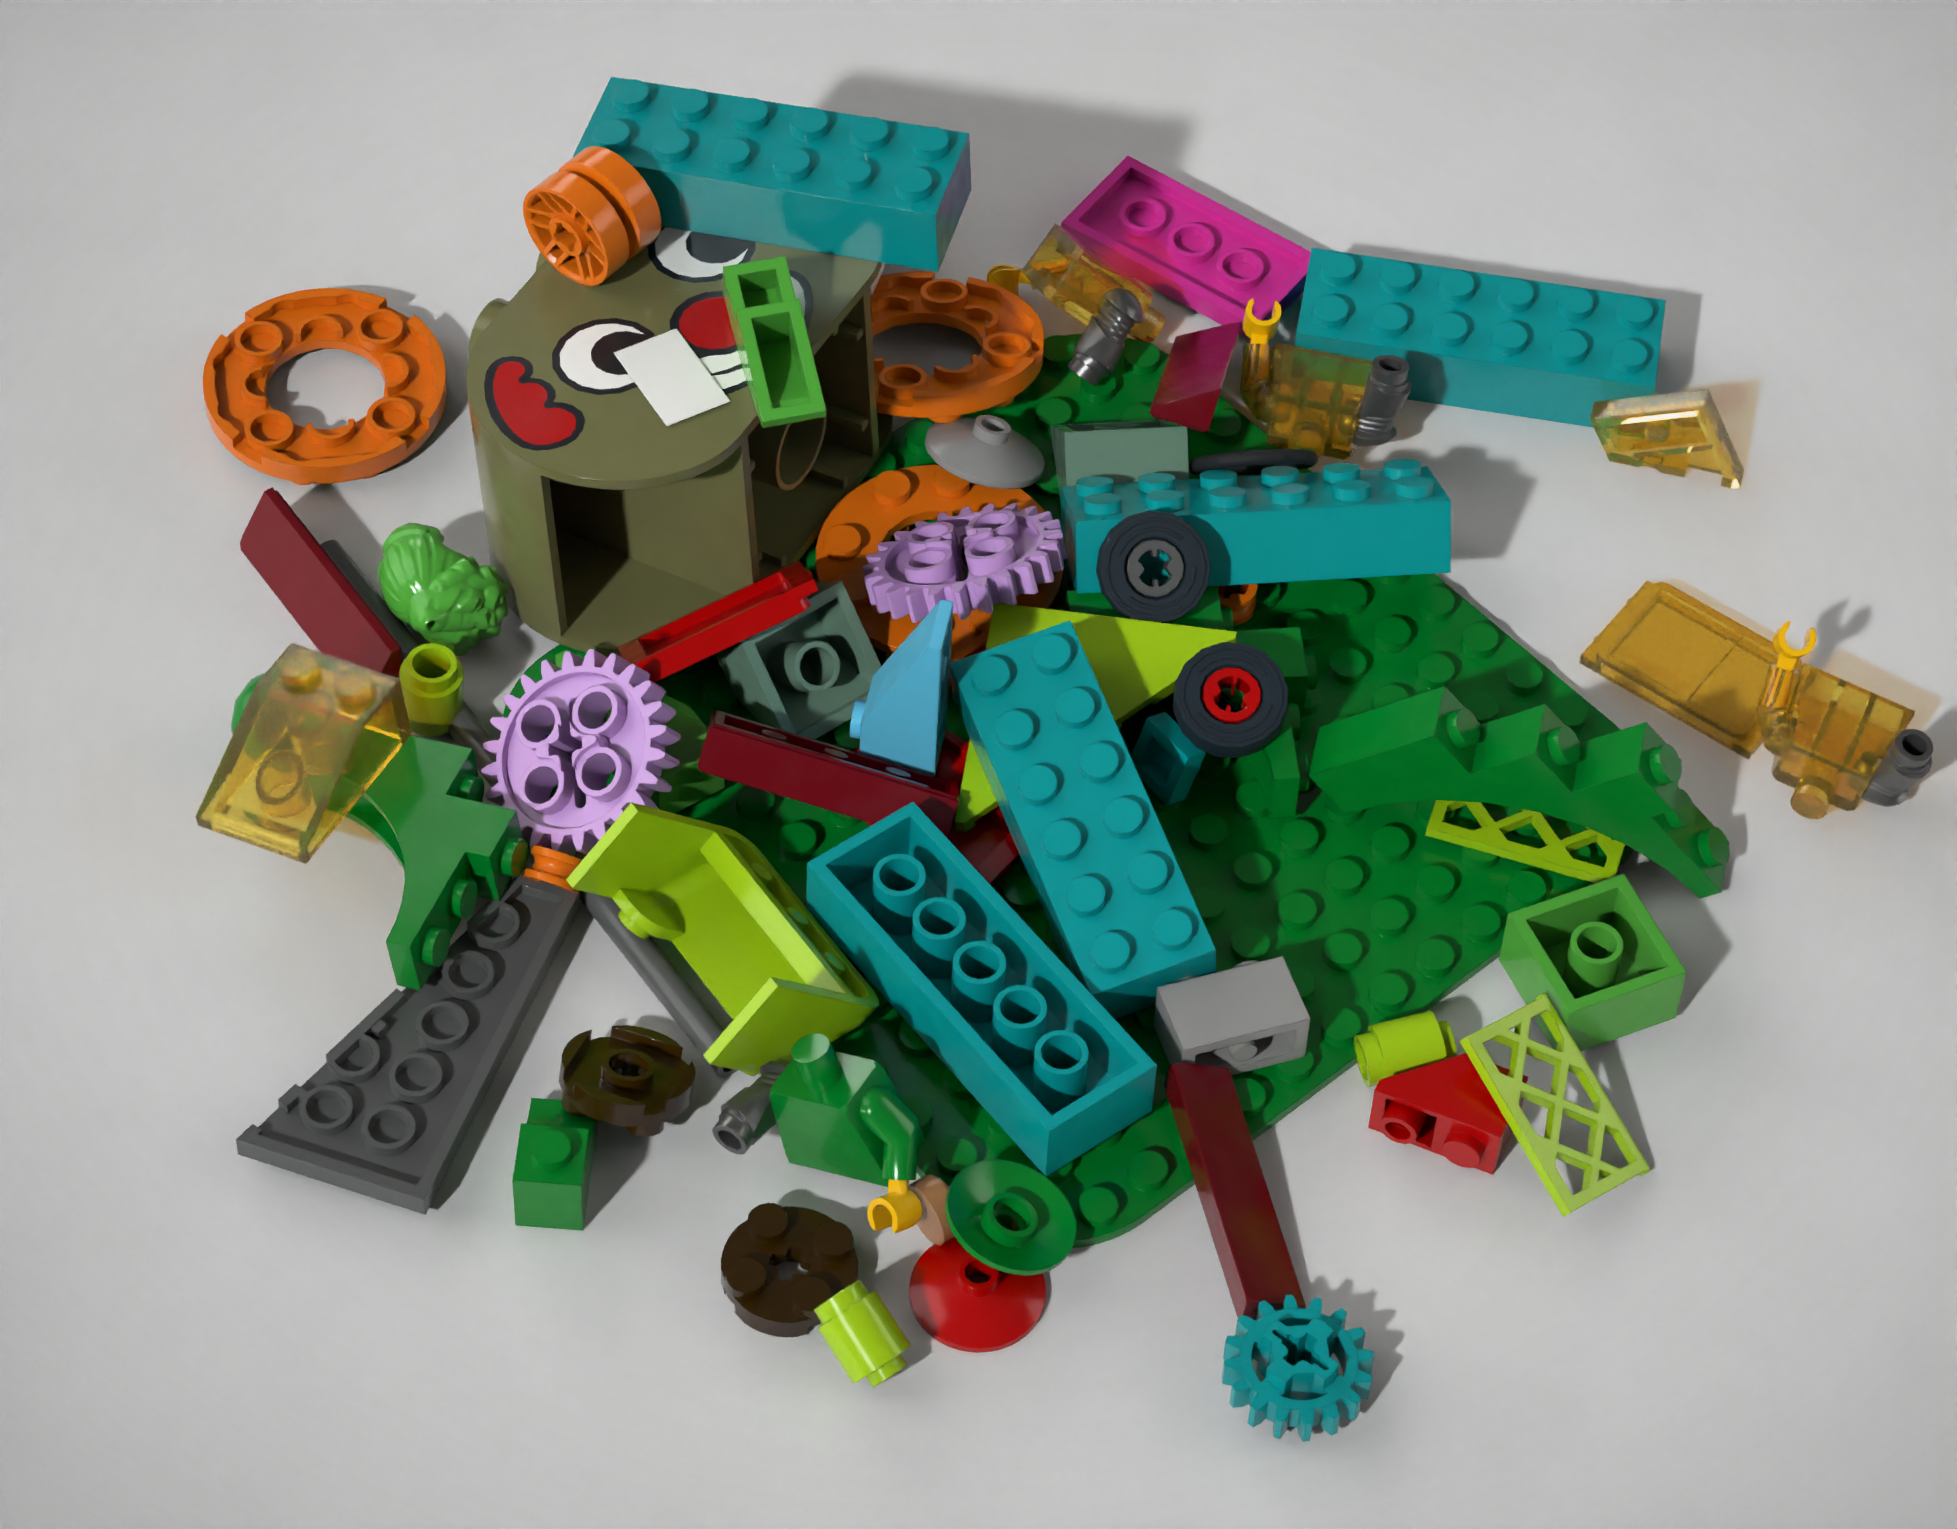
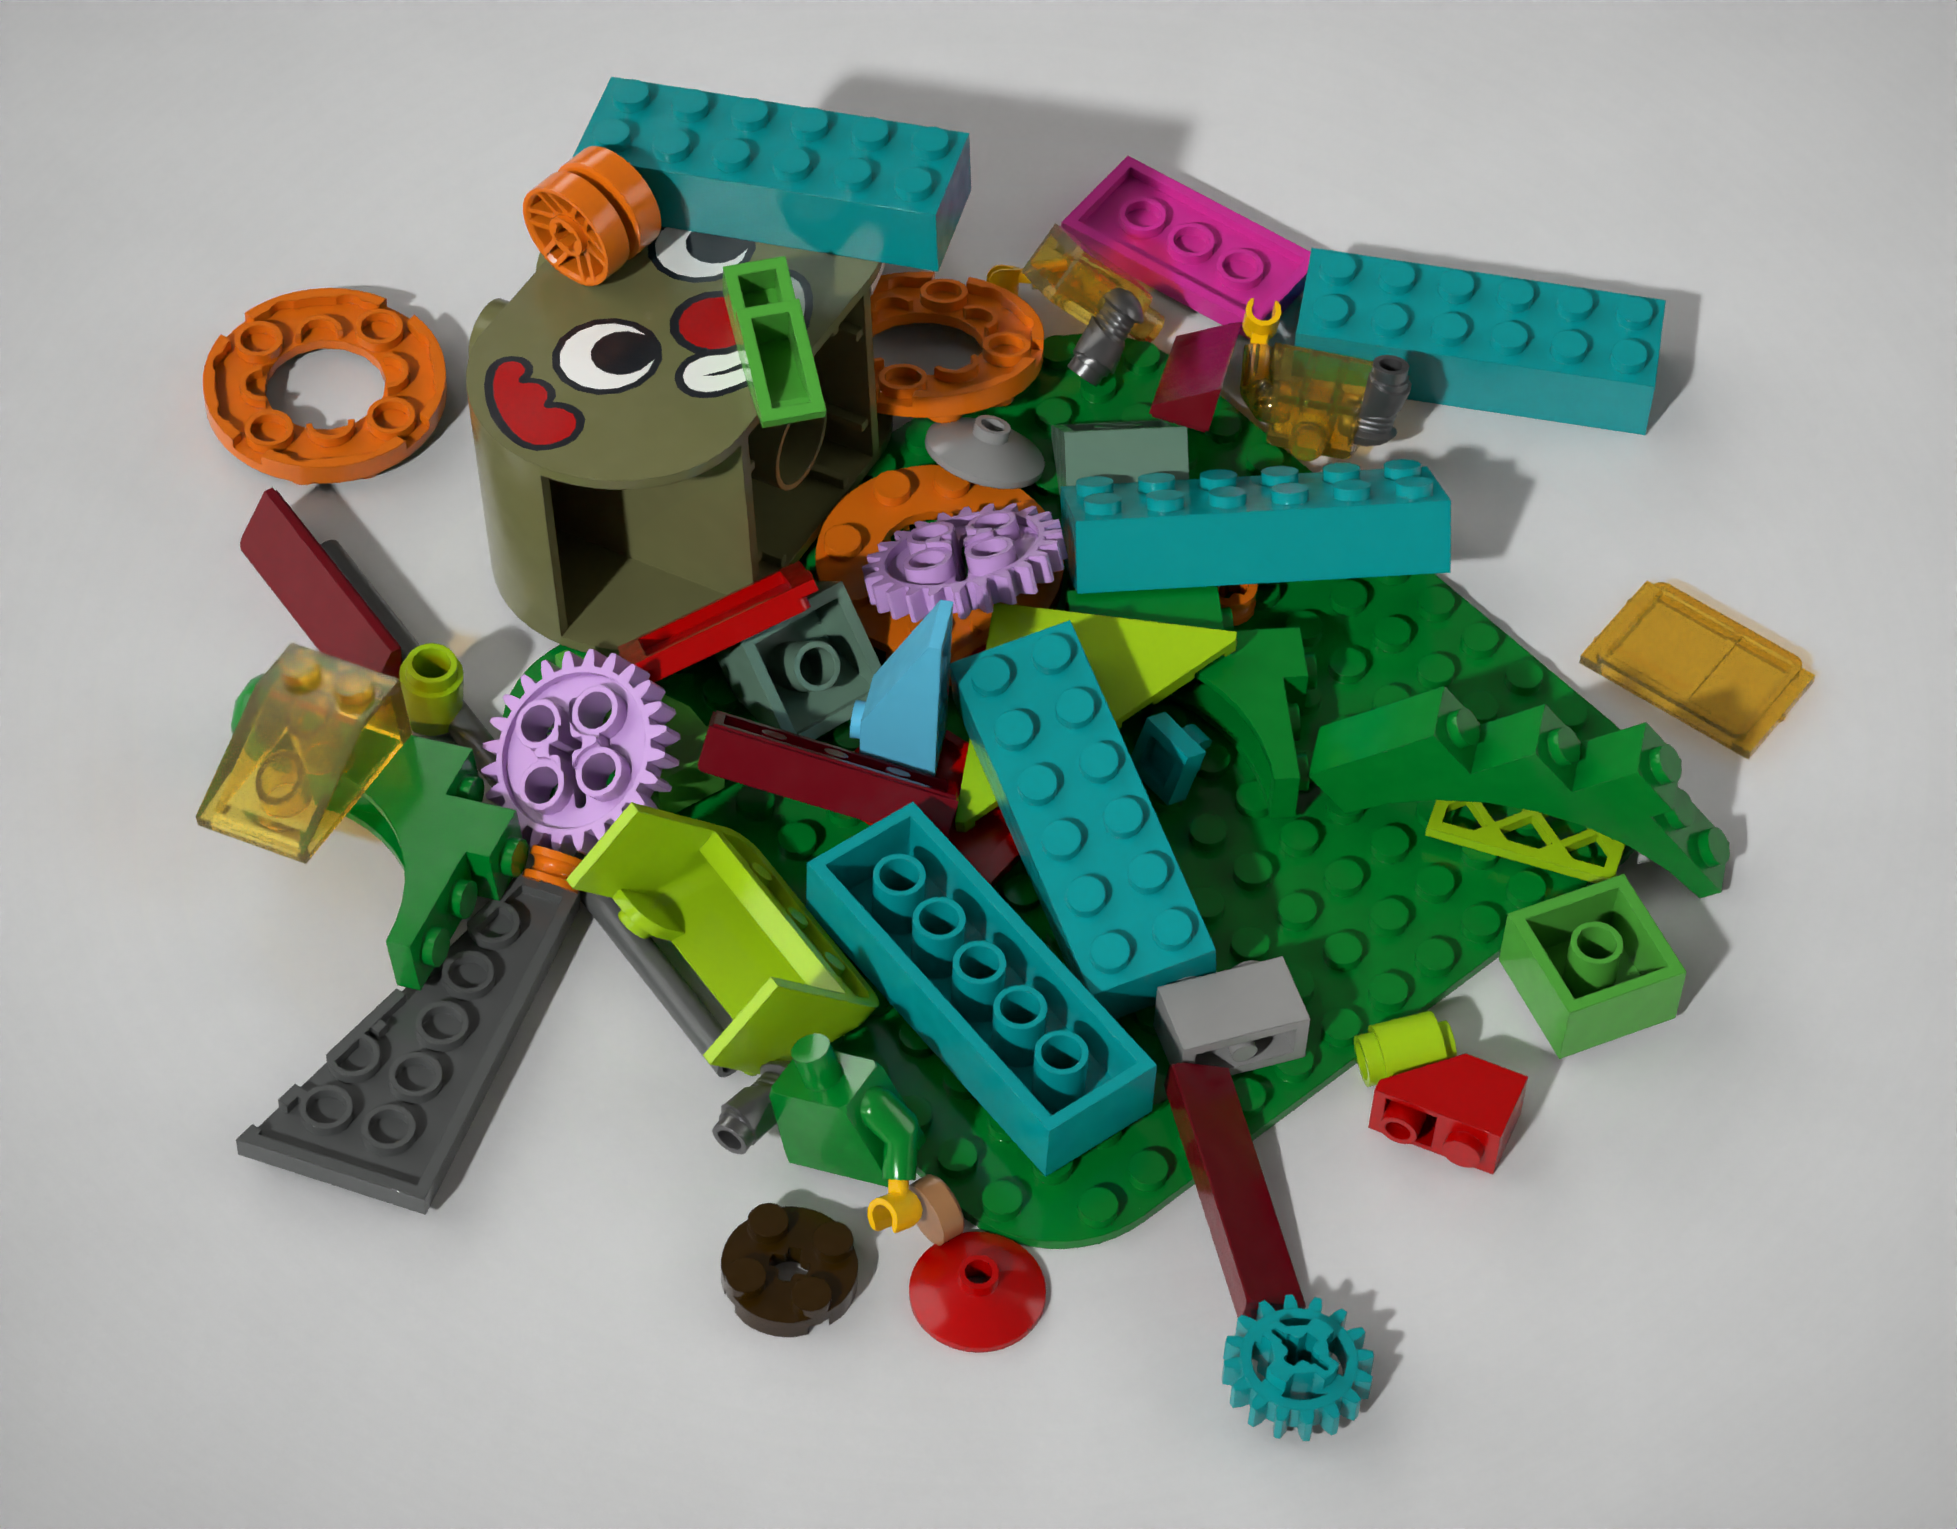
(440, 589): bright green hair -> none
(553, 1167): green arch -> none
(597, 1086): dark brown plate -> none
(671, 377): white sticker -> none
(862, 1334): lime brick -> none
(1010, 1217): green dish -> none
(1186, 565): black bush -> none
(1225, 731): black bush -> none
(1254, 461): black tyre -> none
(1545, 1150): lime window -> none
(1668, 434): clear yellow wing -> none
(1836, 737): clear yellow torso -> none

